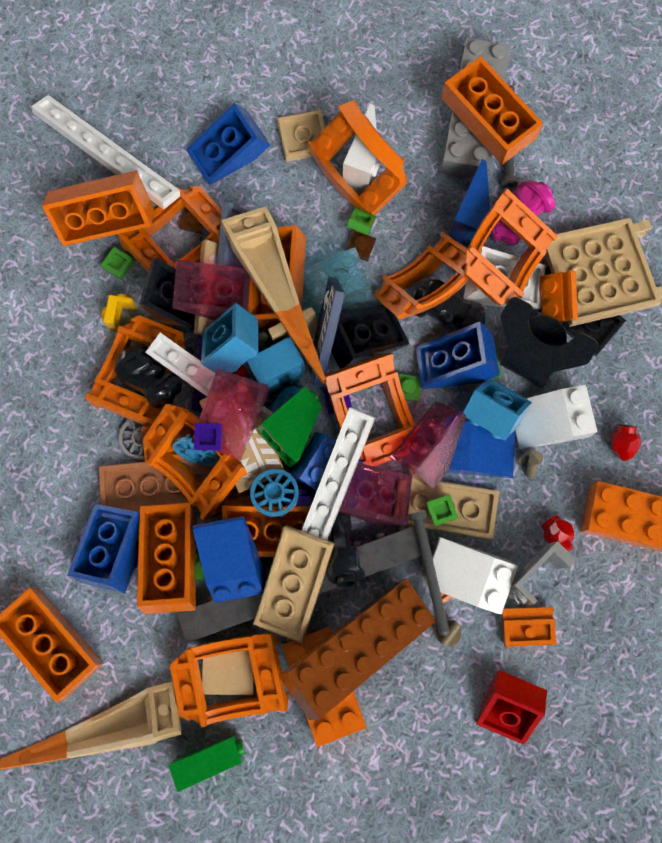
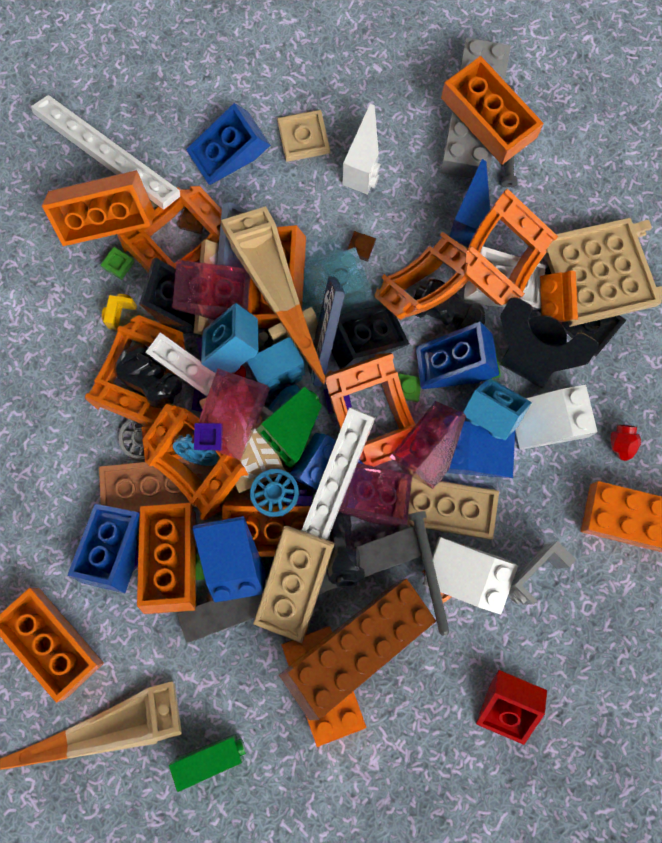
(228, 674): tan tile -> none
(266, 671): orange wedge -> none
(331, 140): orange wedge -> none
(361, 221): bright green plate -> none
(441, 510): bright green plate -> none
(453, 636): dark tan plate -> none
(528, 626): orange plate -> none
(531, 459): dark tan plate -> none
(534, 196): dark pink animal -> none
(560, 531): red rock -> none

